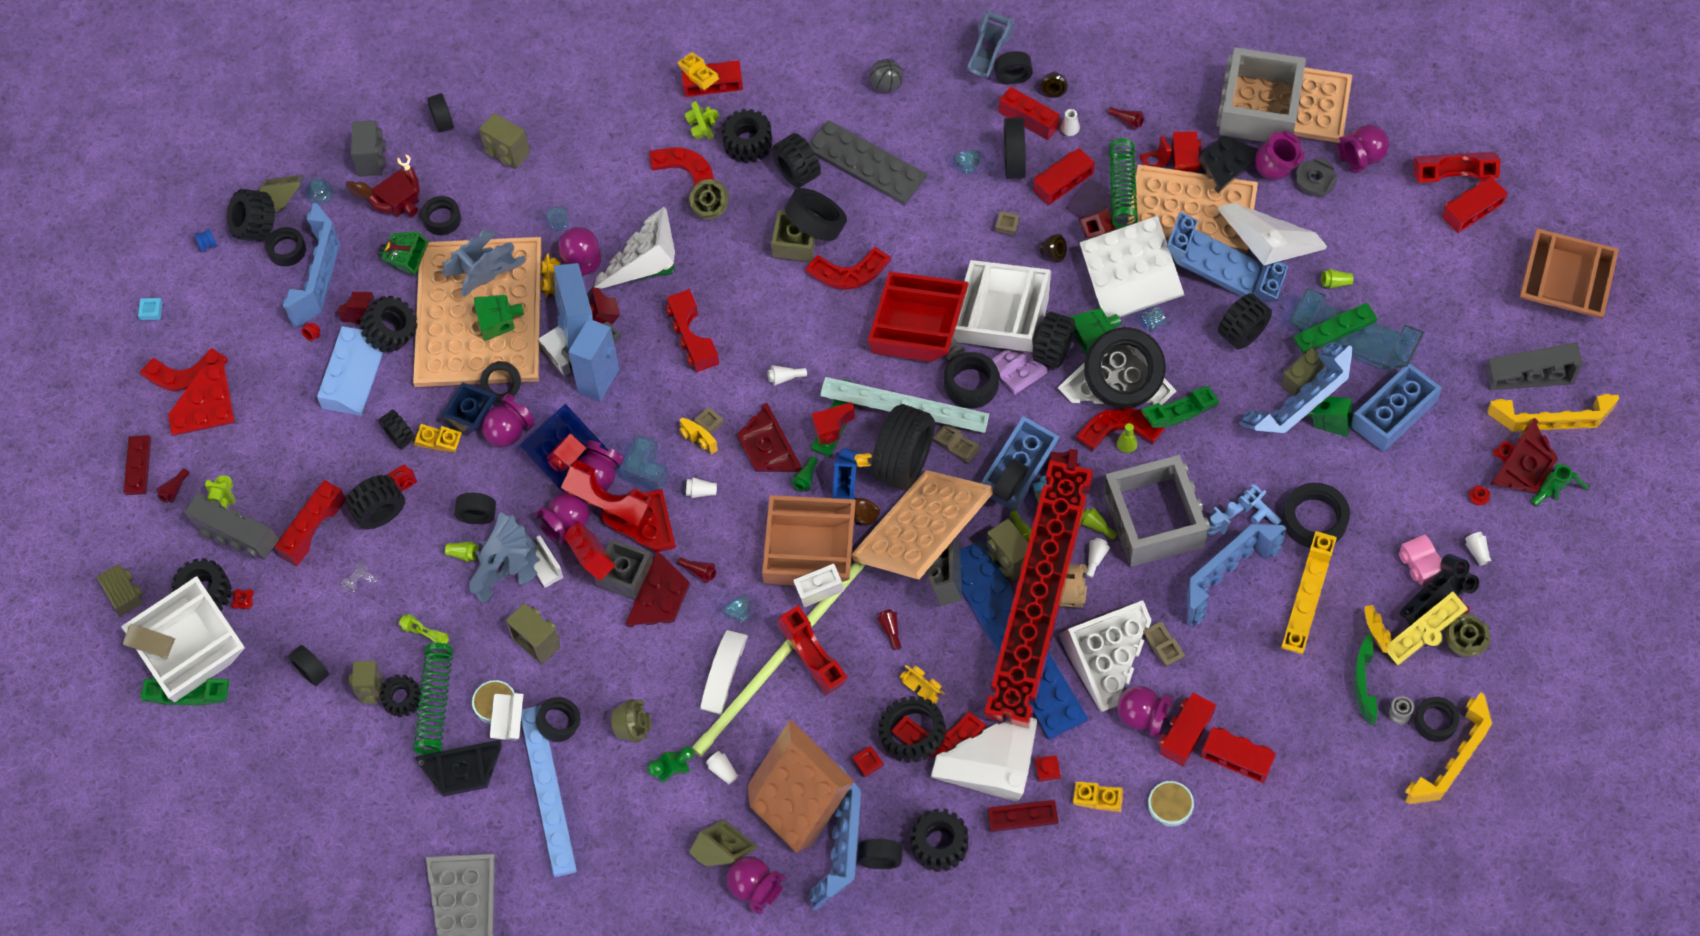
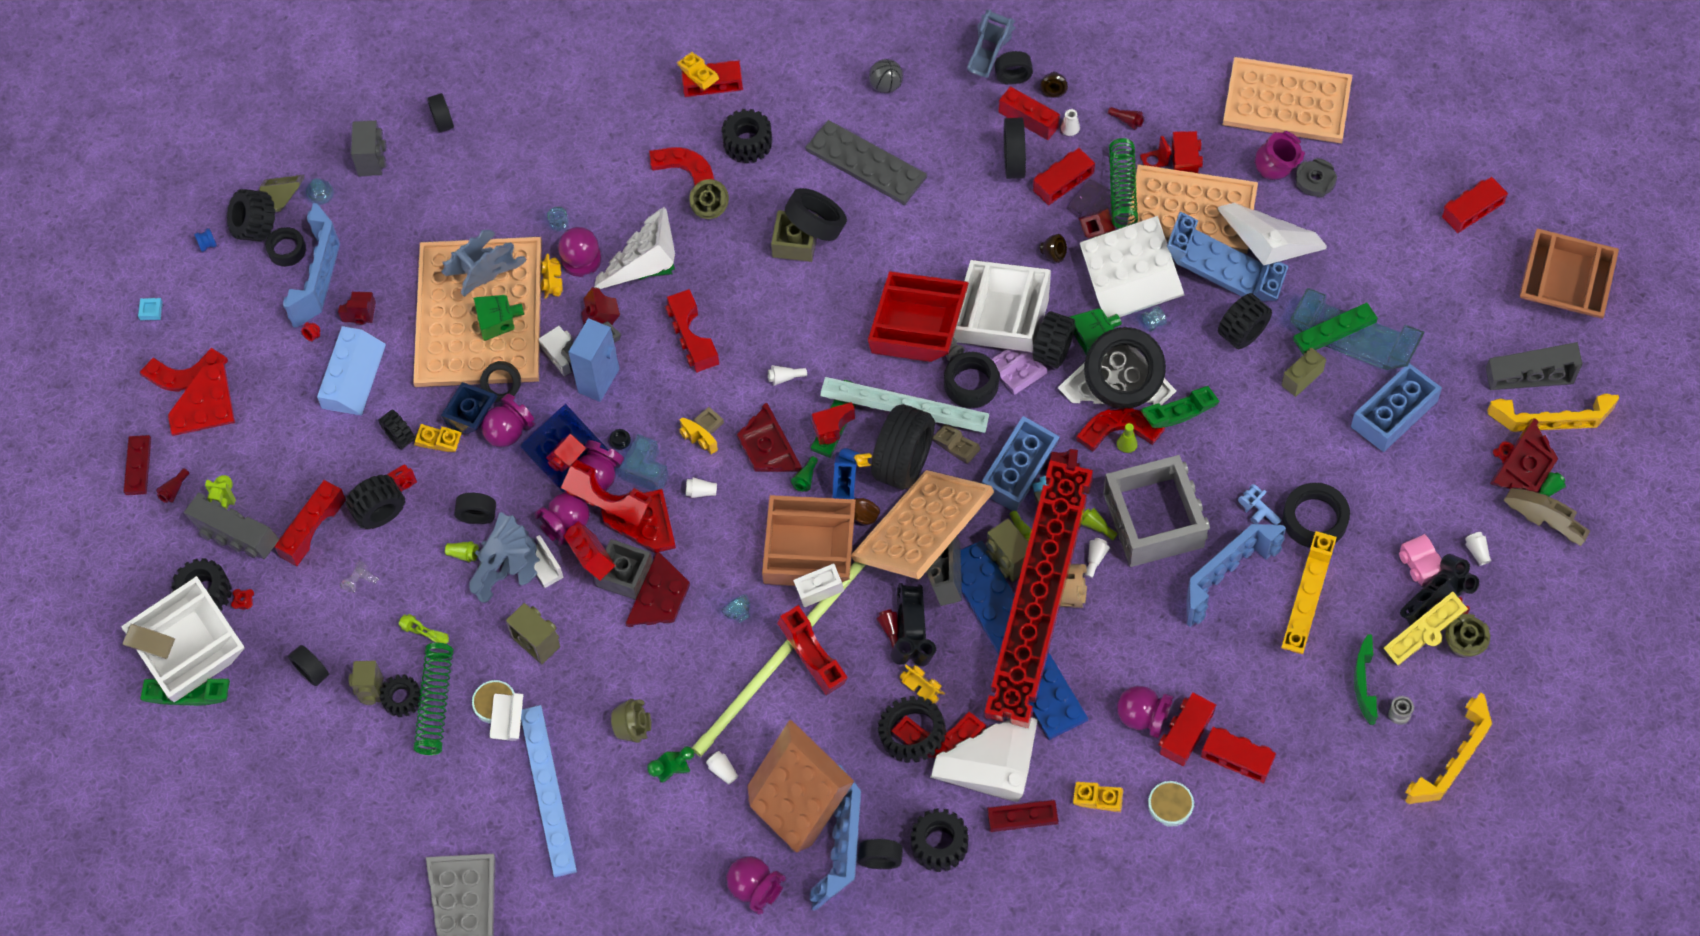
(120, 590): olive brick -> none
(378, 333): black tyre -> none
(394, 194): dark red torso -> none
(404, 251): green torso -> none
(445, 227): black tyre -> none
(461, 768): black wing -> none
(504, 141): olive brick -> none
(565, 706): black tyre -> none
(571, 300): medium blue brick -> none
(620, 439): none -> black plate
(703, 118): lime hips -> none
(703, 570): dark red cone -> none
(721, 845): olive slope -> none
(722, 671): white slope -> none
(796, 160): black tyre -> none
(849, 277): red plate -> none
(867, 761): red plate -> none
(912, 628): none -> black piece
(967, 160): clear light blue brick -> none
(1007, 223): dark tan plate -> none
(1010, 480): black tyre -> none
(1047, 768): red plate -> none
(1105, 651): white slope -> none
(1163, 644): dark tan slope -> none
(1220, 521): light blue arm -> none
(1227, 161): black wing -> none
(1252, 123): light grey window -> none
(1333, 415): green torso -> none
(1334, 279): lime cone -> none
(1337, 361): medium blue slope -> none
(1364, 147): magenta tile -> none
(1377, 628): yellow slope -> none
(1429, 733): black tyre -> none
(1476, 165): red arch -> none
(1479, 500): red plate -> none
(1542, 508): none -> dark tan slope
(1564, 476): green plant -> none

